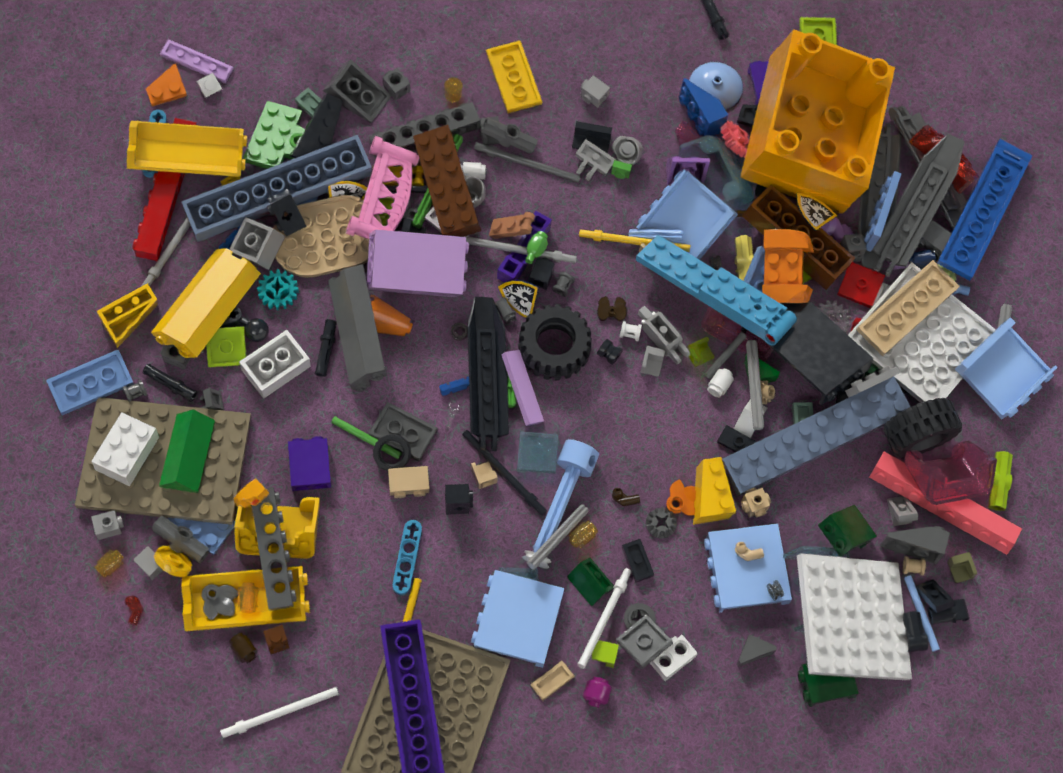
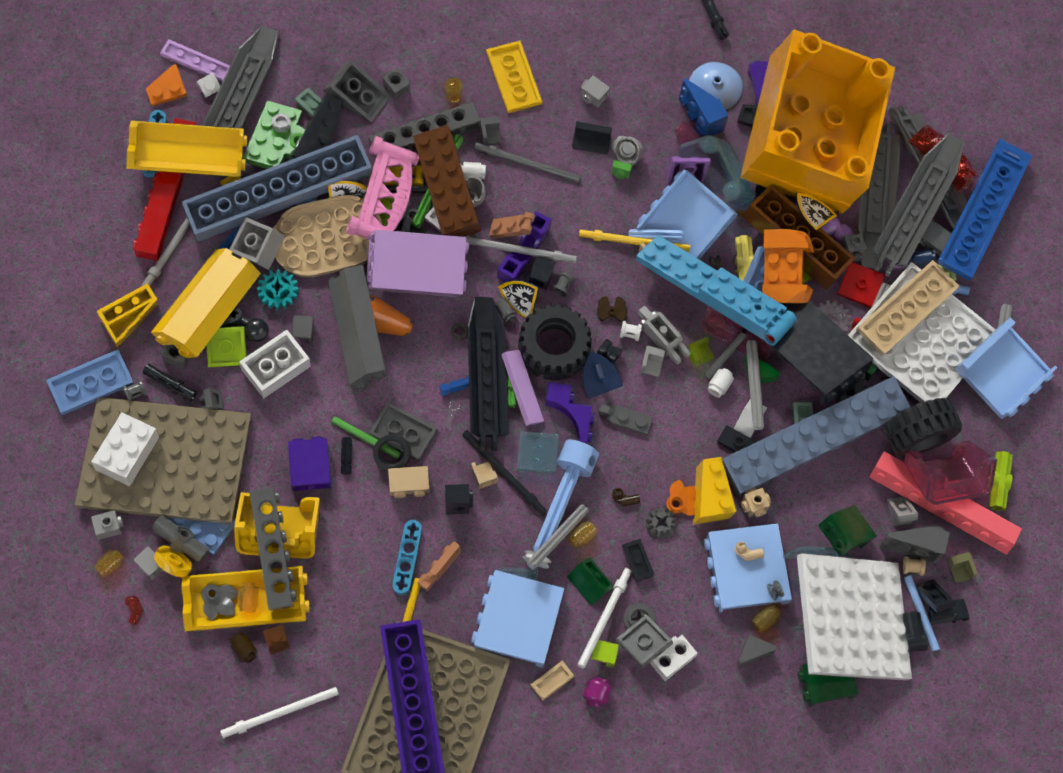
(187, 451): green slope -> none
(243, 80): none -> dark grey hinge
(251, 494): light orange rock -> none
(281, 123): none -> light grey tile
(284, 202): black brick -> none
(303, 327): none -> dark grey panel
(327, 341): black pin -> none
(346, 455): none -> black axle
(439, 566): none -> nougat hinge
(509, 135): dark grey piece -> none
(536, 246): bright green plant -> none
(561, 398): none -> dark purple arch
(595, 158): light grey hinge -> none
(599, 375): none -> dark blue shield
(626, 418): none -> dark grey hinge
(735, 138): coral gear -> none
(766, 618): none -> clear yellow brick
(767, 392): tan gear -> none
(823, 27): lime plate -> none
(872, 380): light grey wing -> none
(881, 210): medium blue plate -> none

